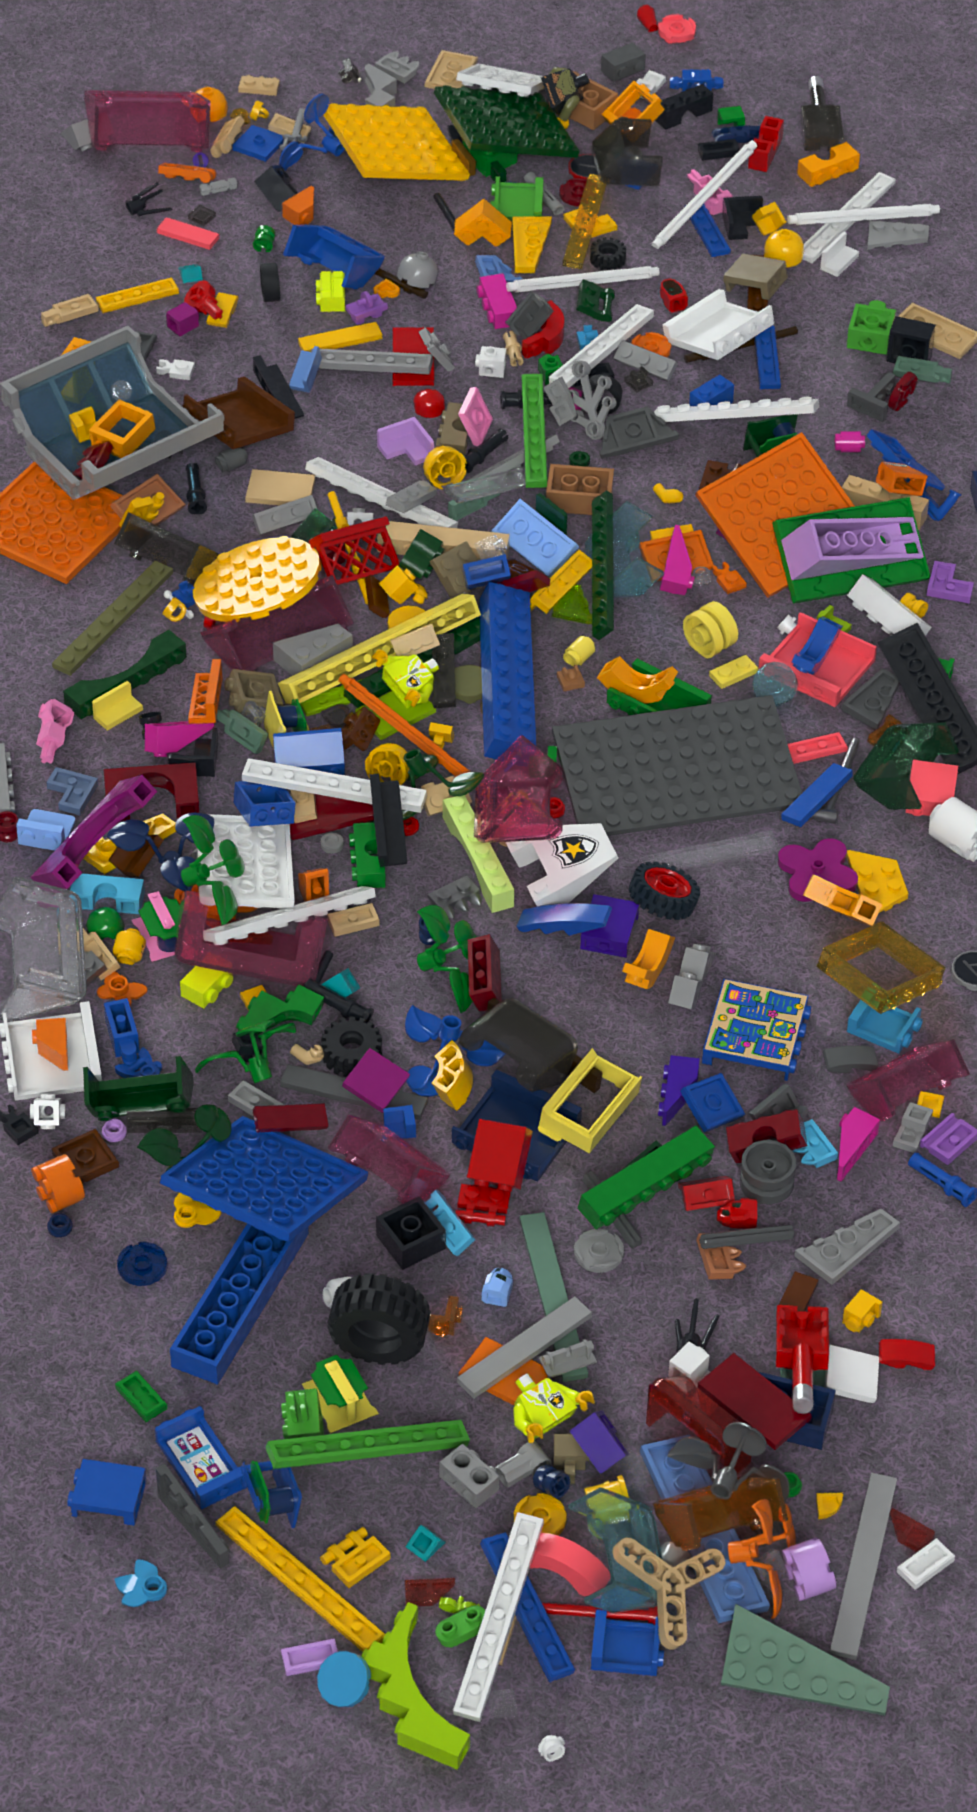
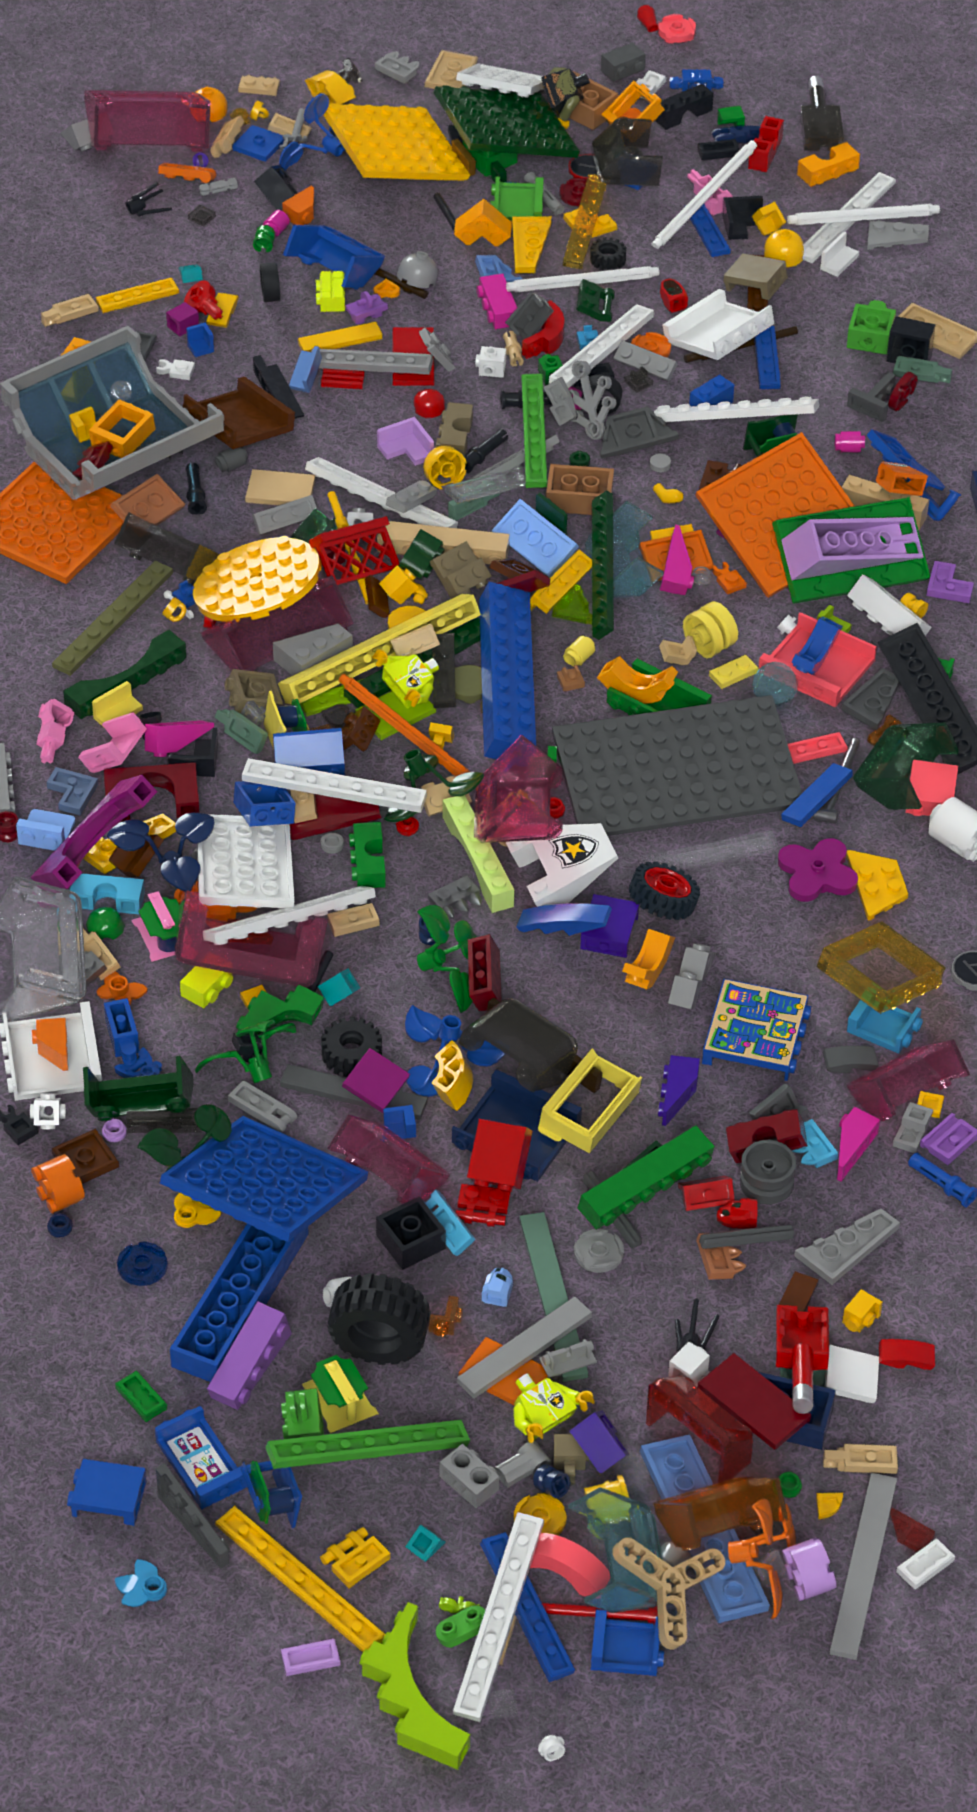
(125, 734): none -> bright pink panel
(129, 946): yellow head -> none
(145, 507): yellow plate -> none
(188, 233): coral tile -> none
(197, 873): green plant -> none
(200, 339): none -> blue panel
(210, 698): orange fence -> none
(249, 1356): none -> medium lavender wedge
(278, 221): none -> dark pink brick
(290, 1117): dark red tile -> none
(308, 1057): tan arm -> none
(314, 883): orange slope -> none
(332, 85): none -> yellow brick
(342, 379): none -> red tile
(344, 1679): dark azure tile -> none
(347, 1007): black pin -> none
(381, 87): light grey arch -> none
(388, 762): yellow cylinder -> none
(388, 822): black panel -> none
(427, 1591): clear red tile -> none
(475, 416): bright pink tile -> none
(486, 570): blue brick -> none
(490, 547): clear brick -> none
(660, 463): none -> light grey tile
(678, 653): none -> tan bracket
(712, 1102): blue plate -> none
(737, 1435): dark grey plant -> none
(781, 1664): sand green wing -> none
(842, 901): light orange arch -> none
(862, 1458): none -> tan hinge

